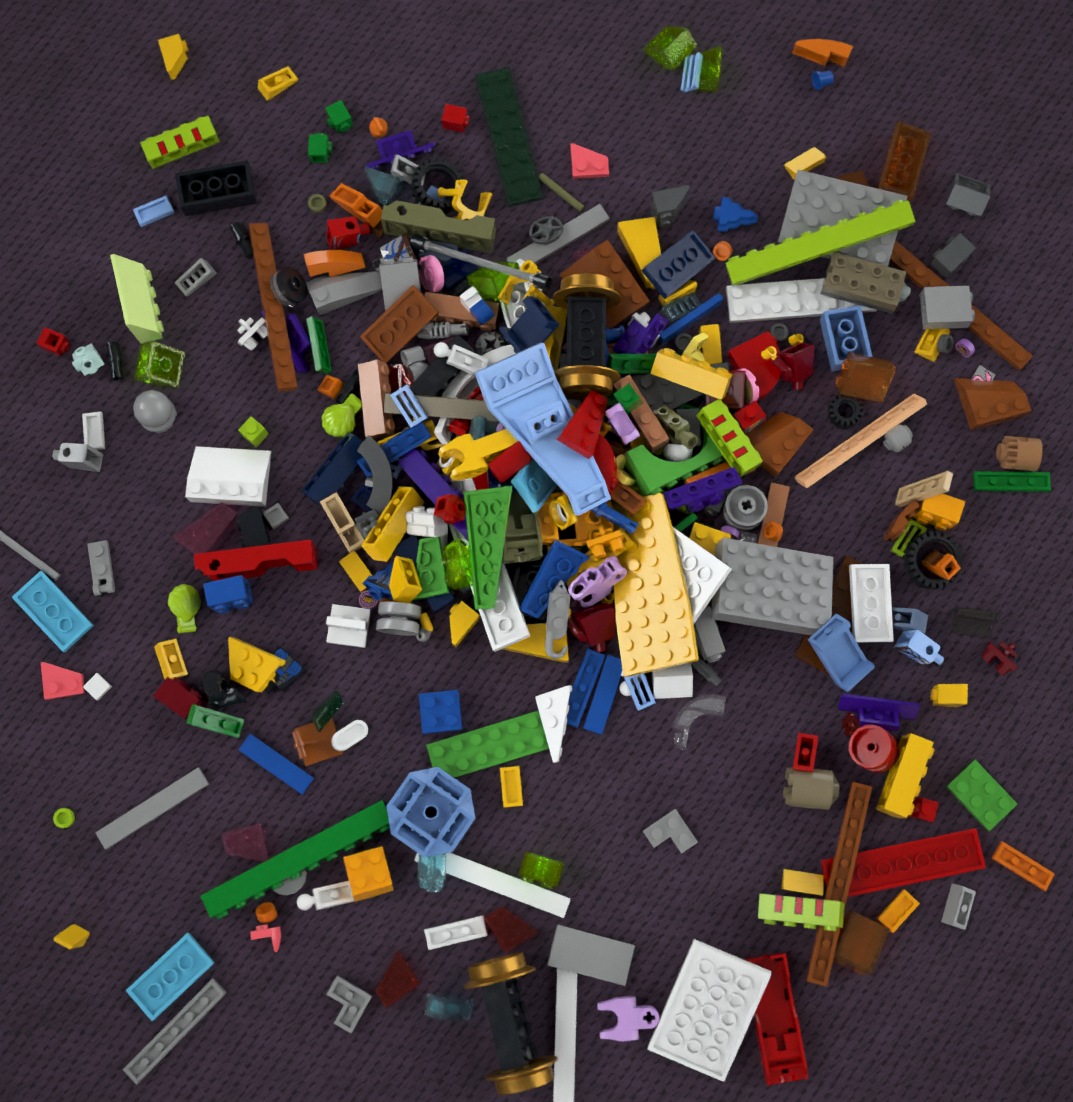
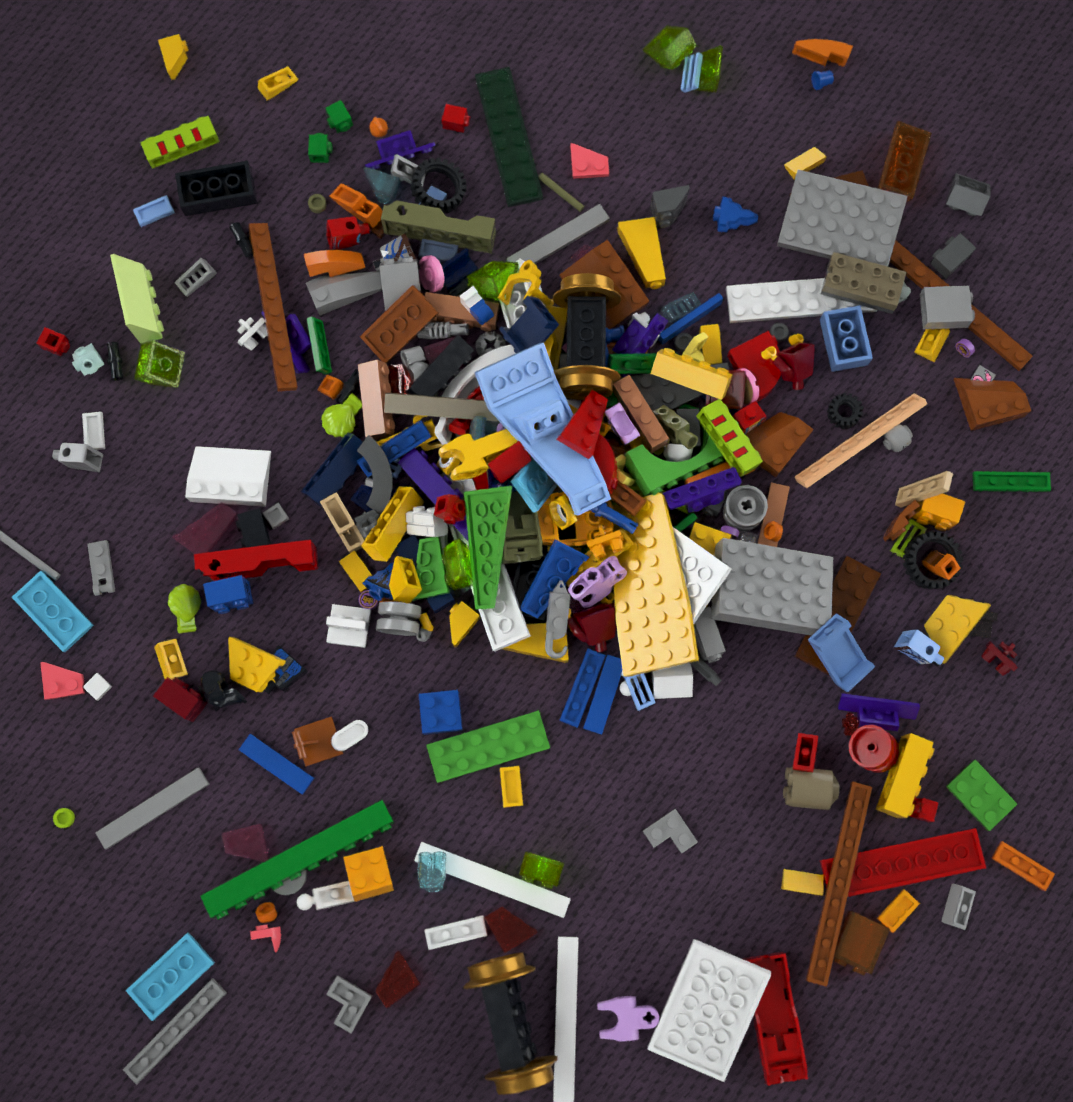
(72, 937): yellow slope -> none
(154, 411): light grey tile -> none
(215, 721): green tile -> none
(253, 431): lime brick -> none
(288, 286): black piece -> none
(326, 710): clear green slope -> none
(400, 391): light blue tile -> none
(436, 790): medium blue piece -> none
(448, 1007): clear light blue slope -> none
(461, 358): white plate -> none
(464, 212): yellow piece -> none
(539, 280): light grey hose -> none
(546, 230): dark grey wheel -> none
(553, 712): white wing -> none
(590, 955): light grey tile -> none
(628, 398): green brick -> none
(678, 264): dark blue tile -> none
(687, 288): yellow slope -> none
(702, 705): clear arch -> none
(722, 250): orange tile -> none
(802, 911): lime brick -> none
(820, 243): lime brick -> none
(865, 377): clear orange brick -> none
(871, 603): white plate -> none
(909, 619): sand blue slope -> none
(945, 343): dark grey tile -> none
(949, 695): yellow slope -> none
(953, 623): none -> yellow wing
(1020, 453): medium nougat gear -> none

